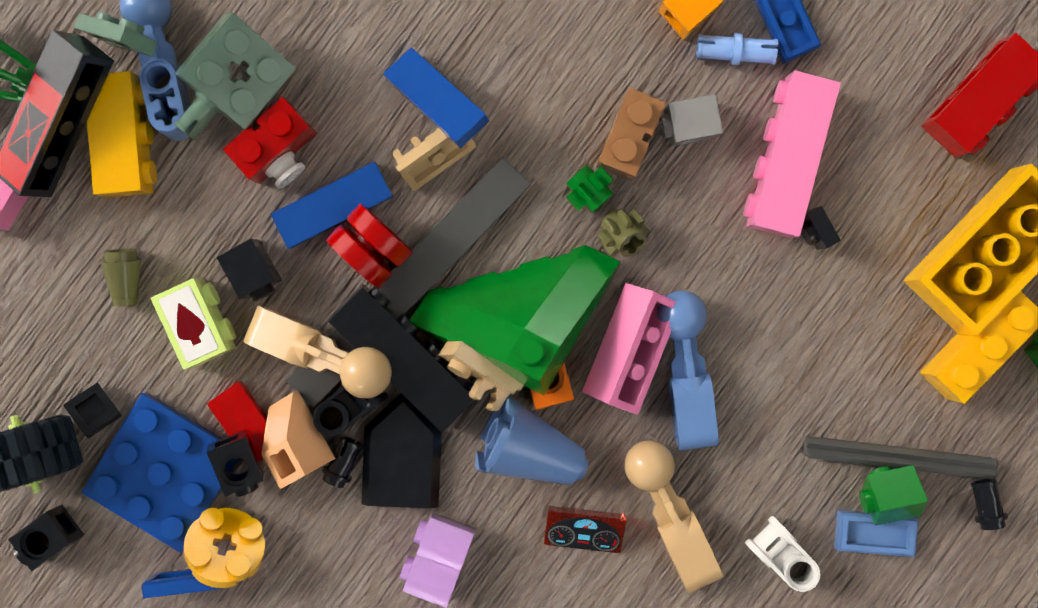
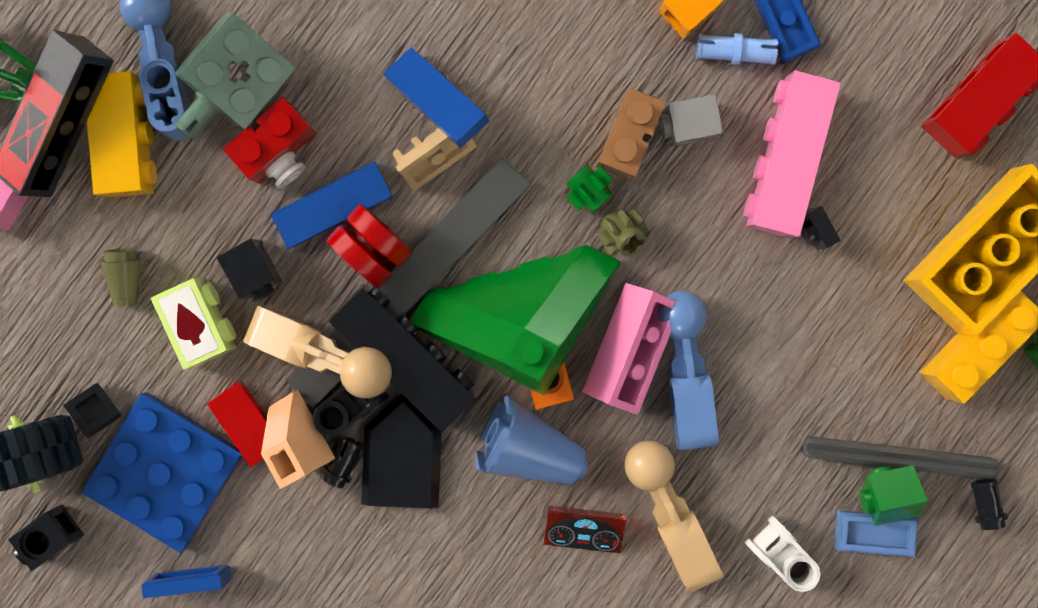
(116, 32): sand green plate -> none
(232, 447): black brick -> none
(236, 565): yellow plate -> none
(438, 559): lavender brick -> none
(467, 362): tan plate -> none

